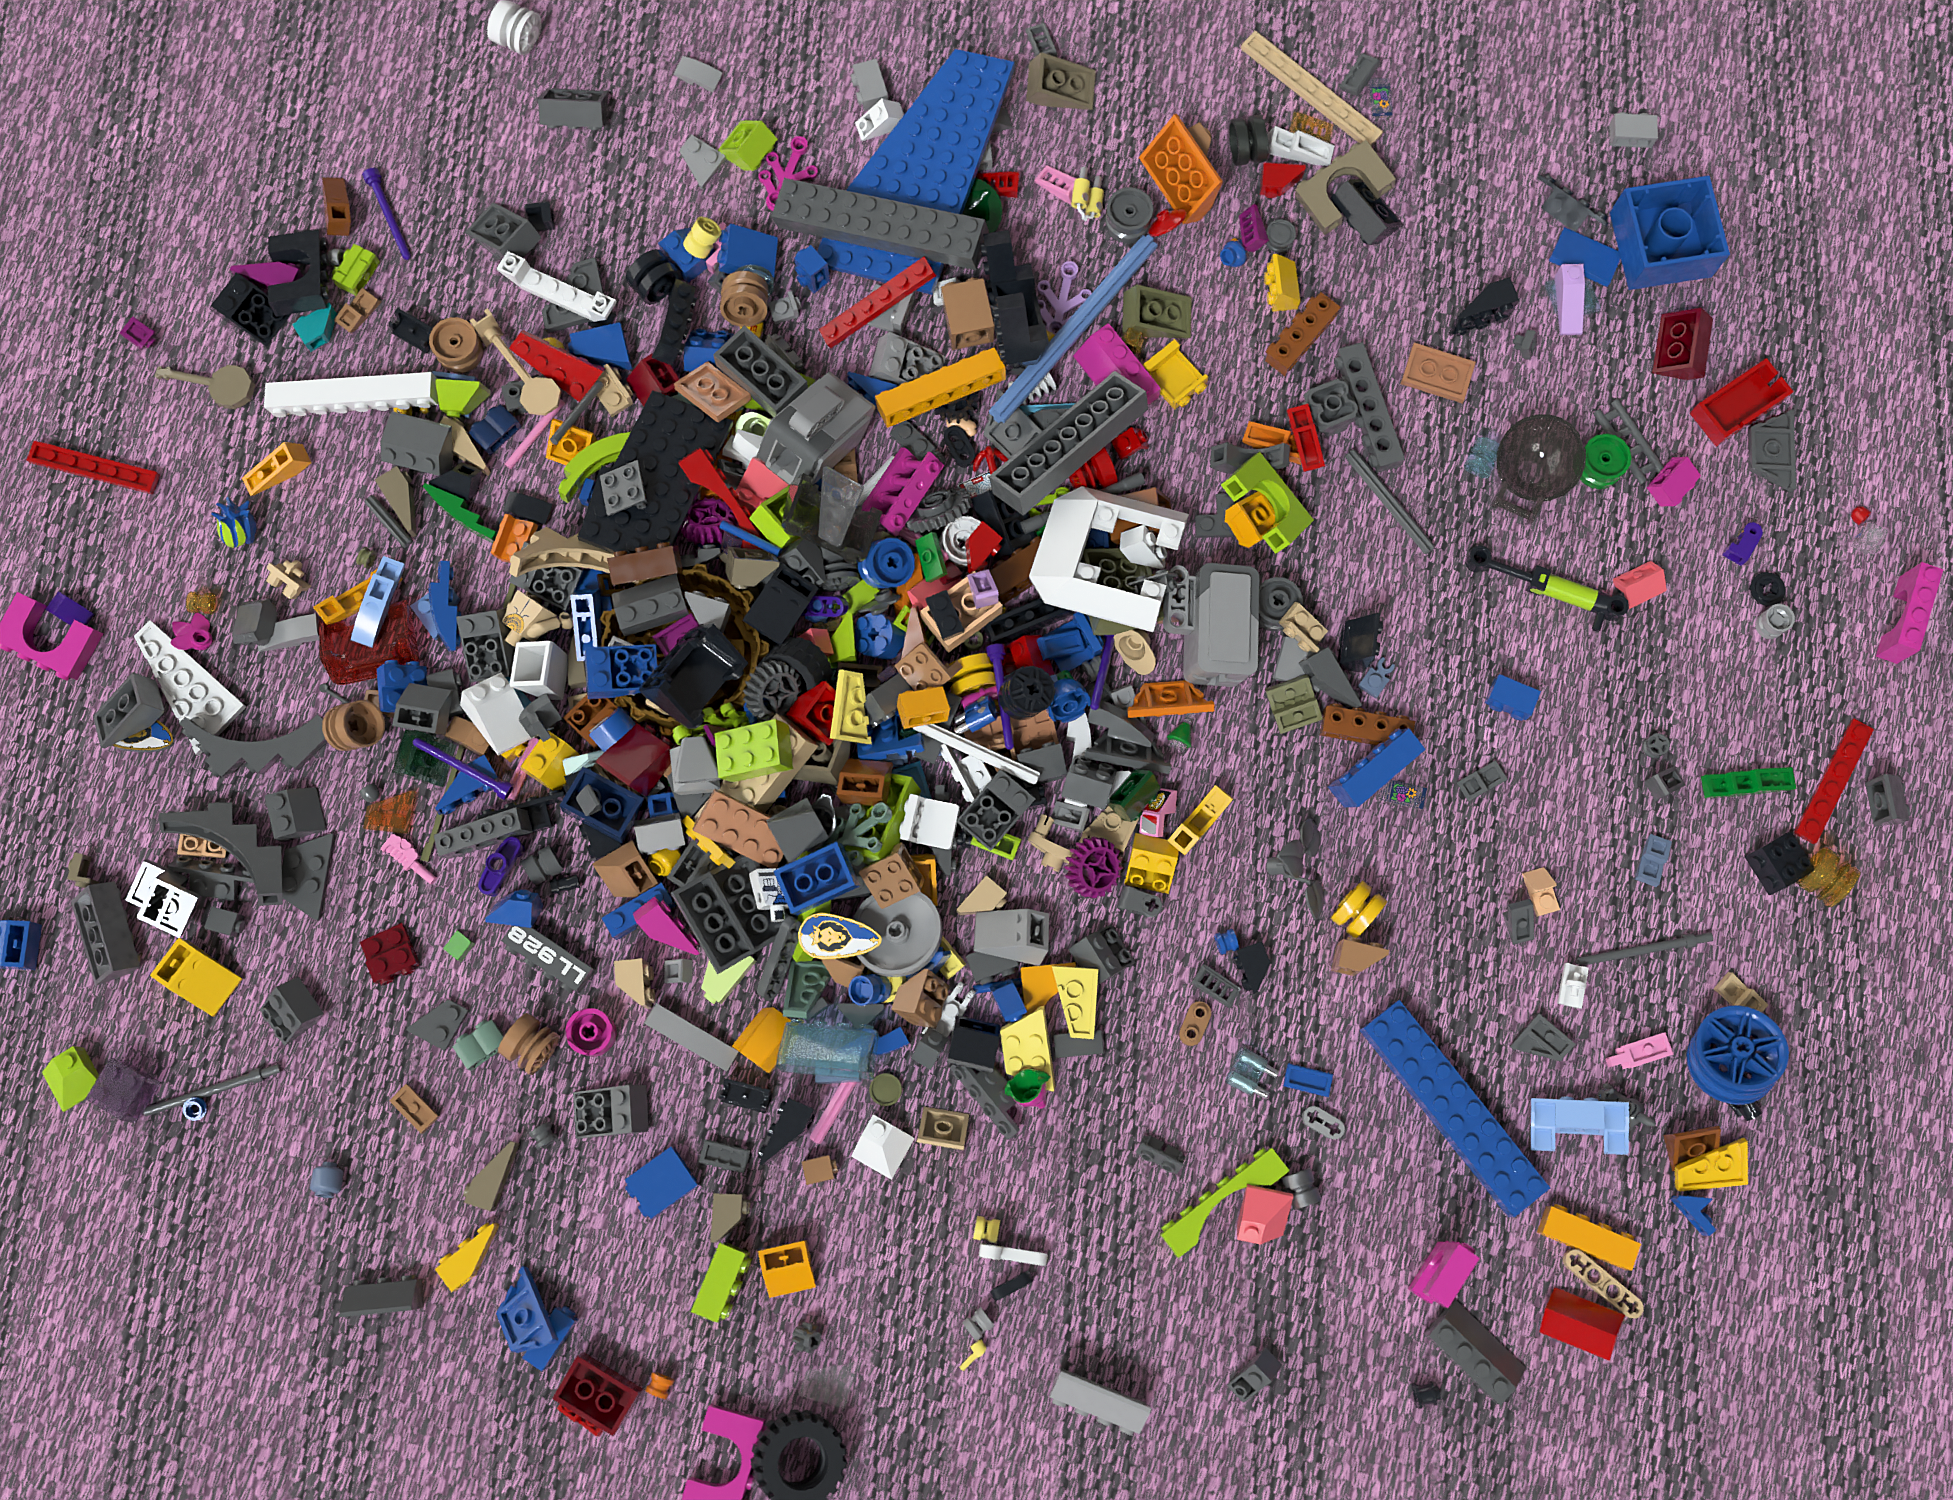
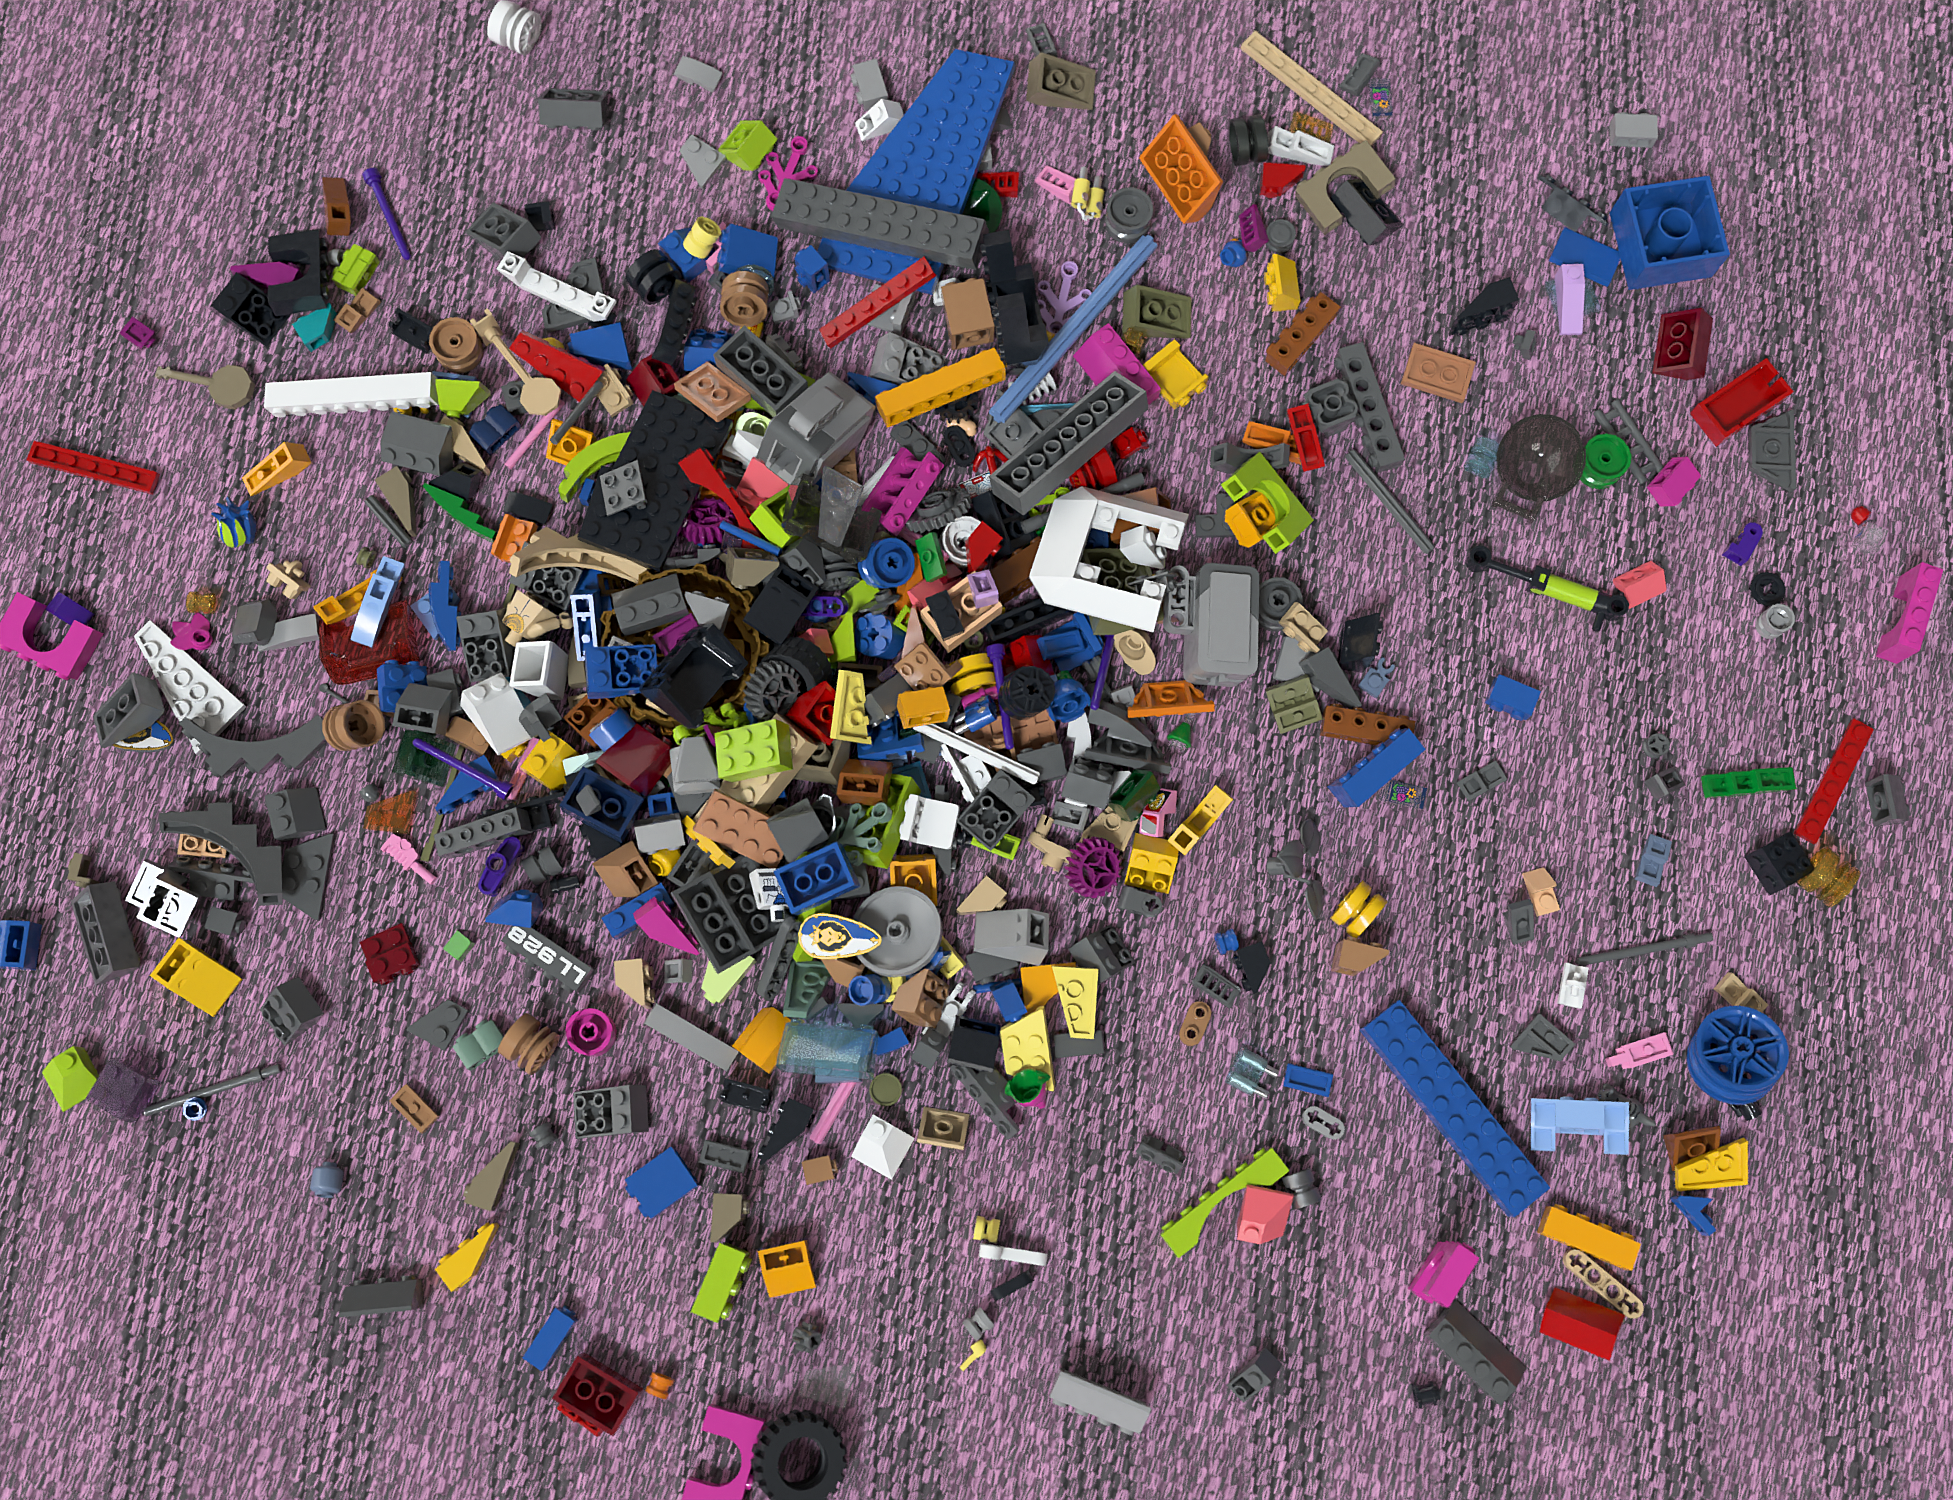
(525, 1316): blue wing -> none
(644, 563): reddish brown brick -> none
(893, 877): medium nougat bracket -> none
(1166, 221): red dish -> none

